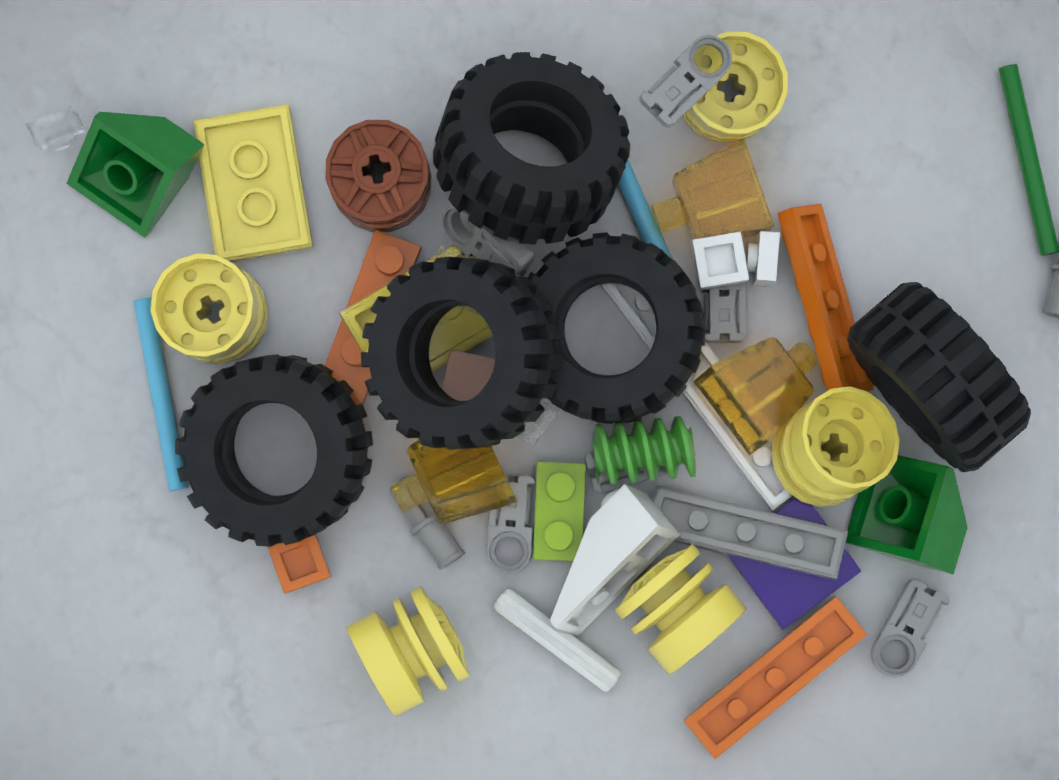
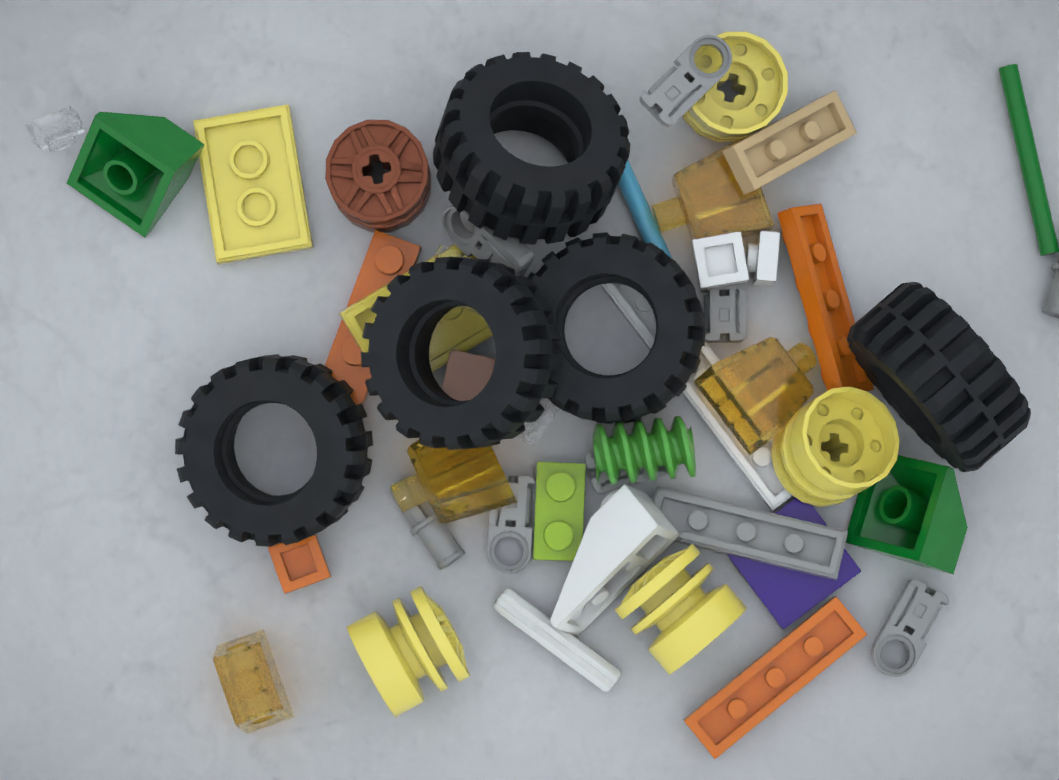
(159, 392): medium azure bar -> none
(184, 300): light yellow wheel -> none
(252, 682): none -> clear yellow torso
(789, 142): none -> tan plate

